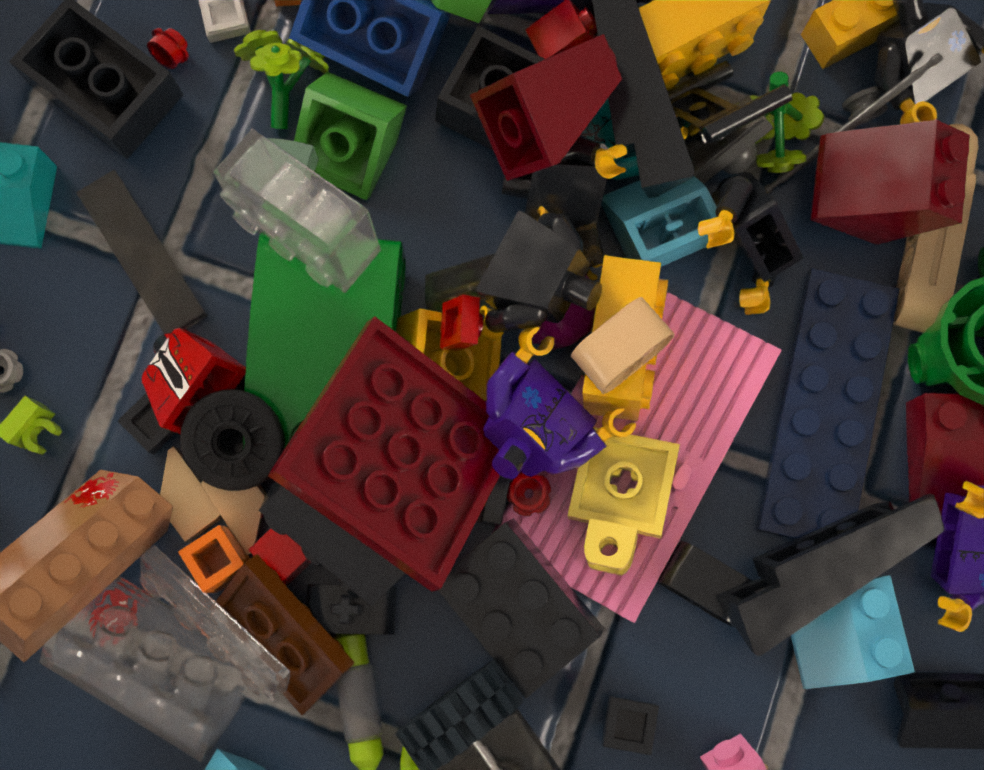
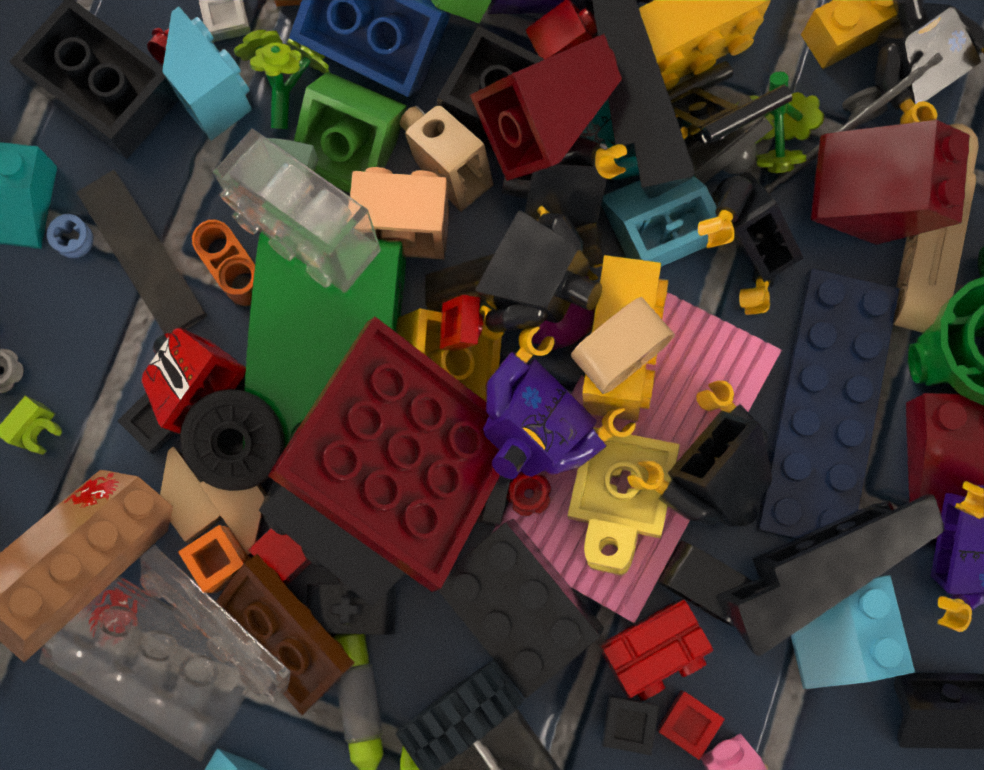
(65, 224): none -> medium blue bush
(203, 76): none -> medium azure slope
(228, 262): none -> orange beam
(406, 208): none -> light nougat brick
(450, 151): none -> tan torso
(656, 649): none -> red brick
(690, 724): none -> red plate
(721, 470): none -> black torso

